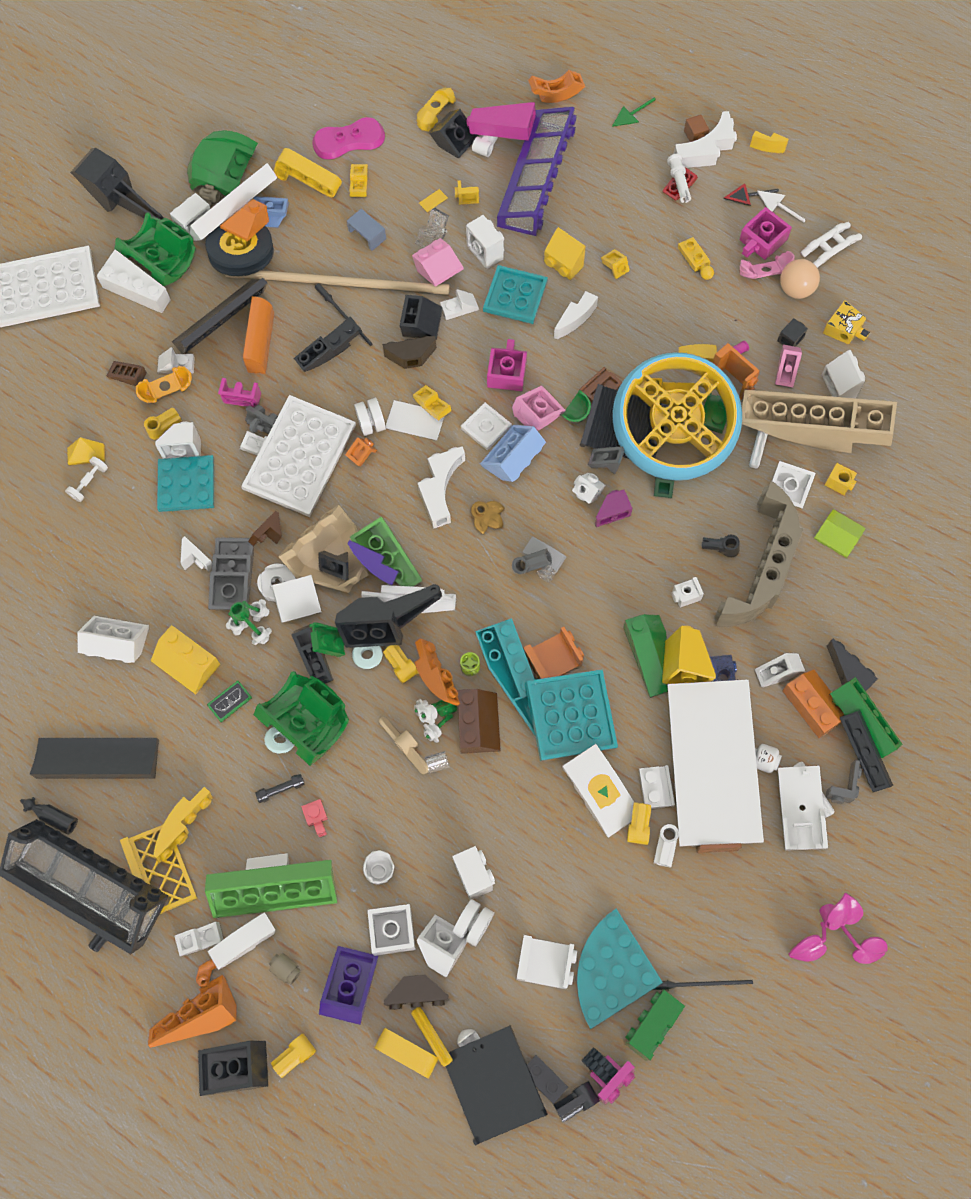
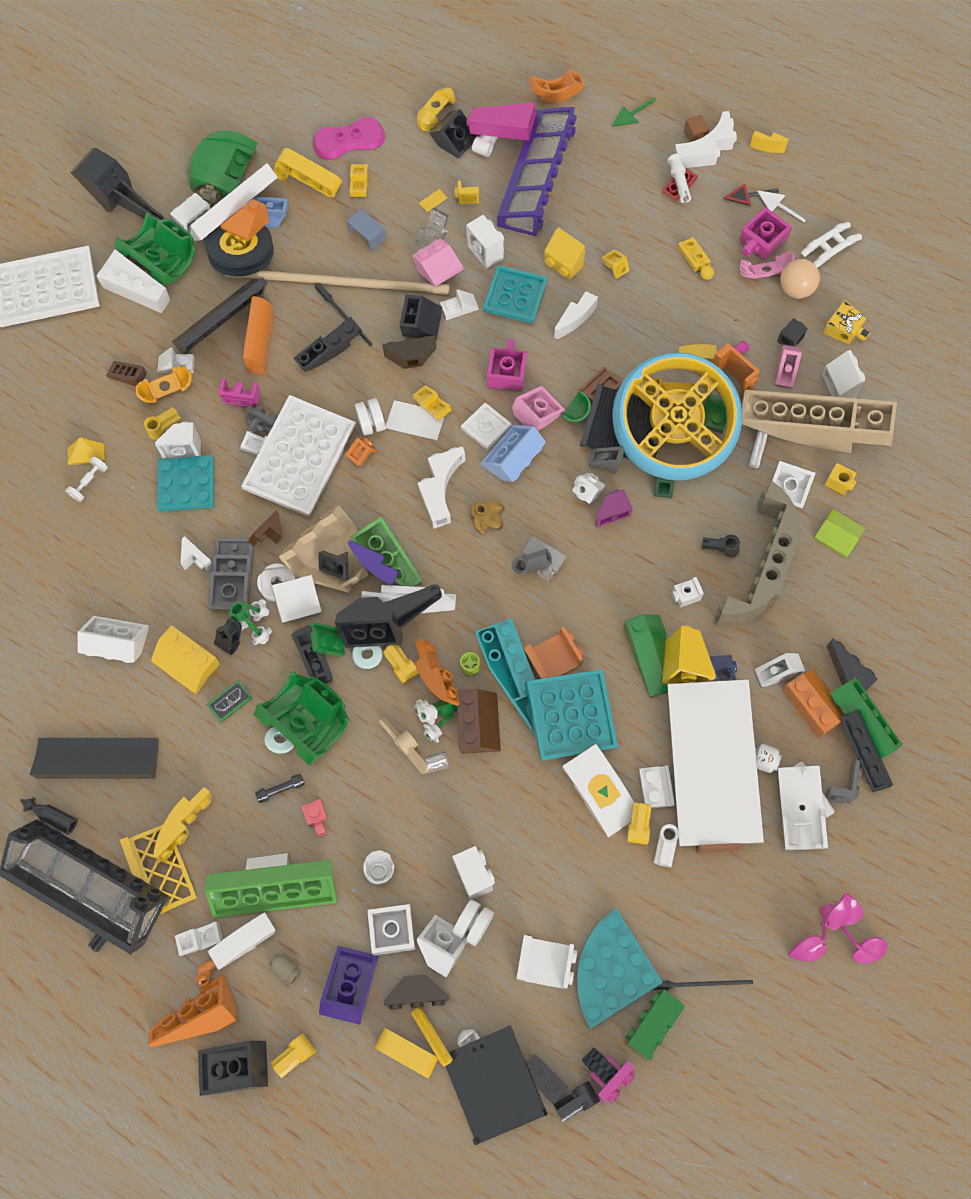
(228, 636): none -> black piece

